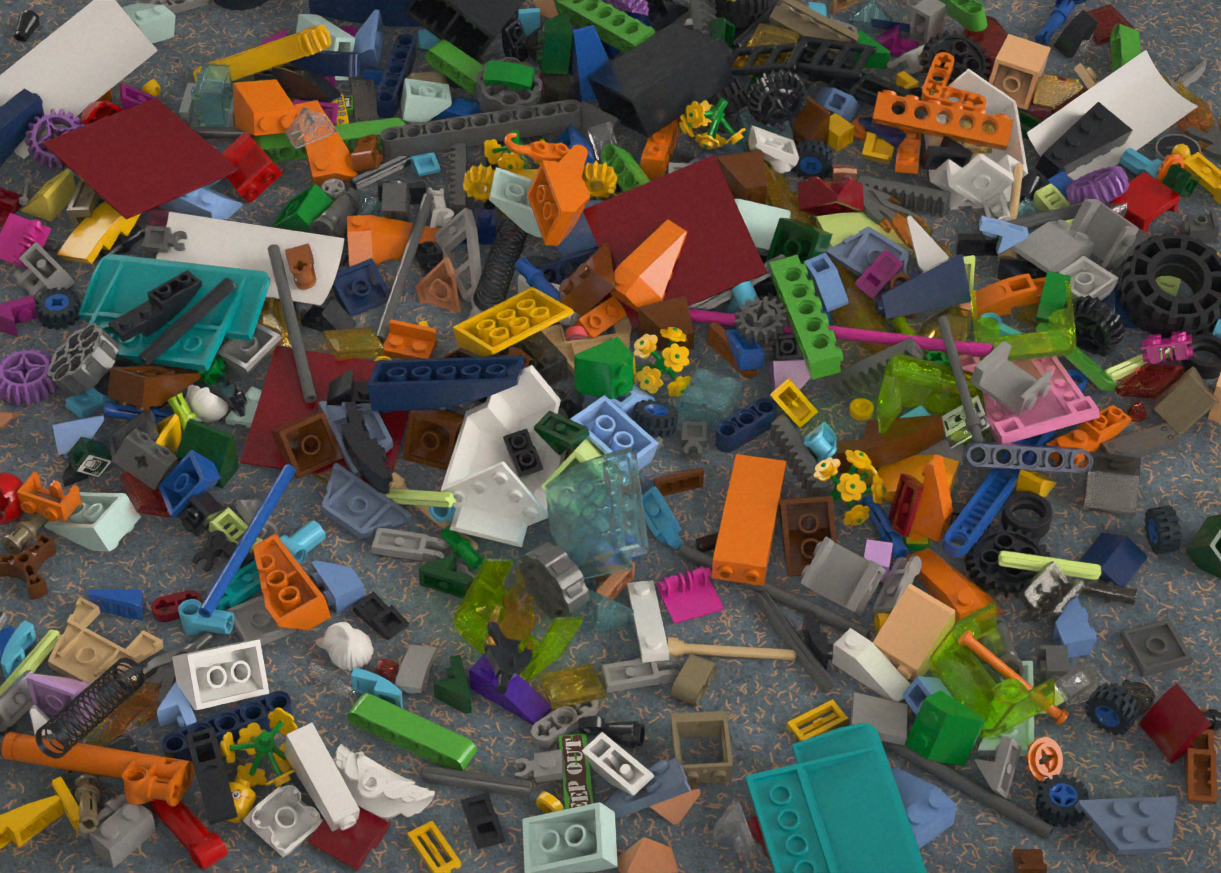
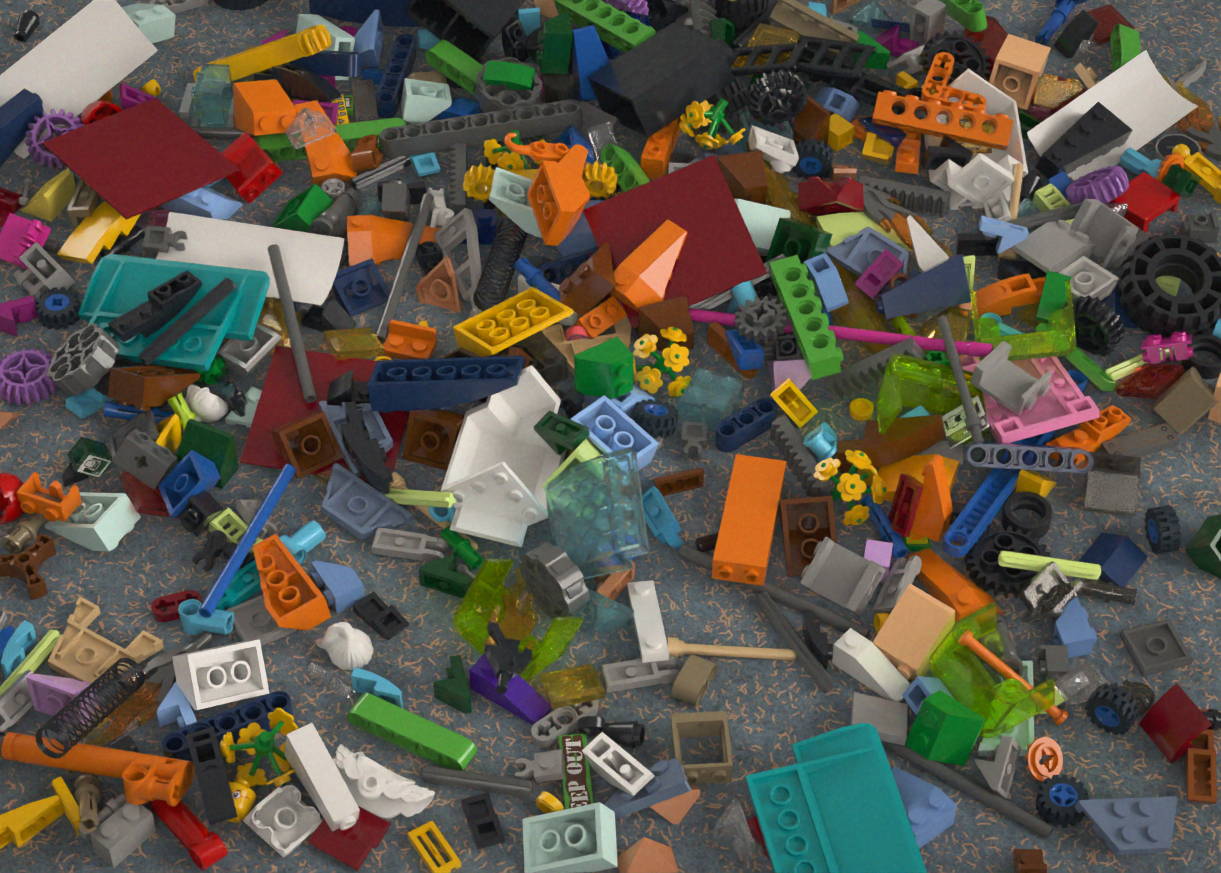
(38, 719): white slope -> none
(69, 432): medium blue slope -> none
(119, 602): blue slope -> none
(302, 266): dark orange piece -> none
(387, 669): clear red hinge -> none
(415, 668): light grey slope -> none
(522, 453): black slope -> none
(689, 595): dark pink hinge -> none
(830, 722): yellow tile -> none
(1137, 412): clear red hinge -> none

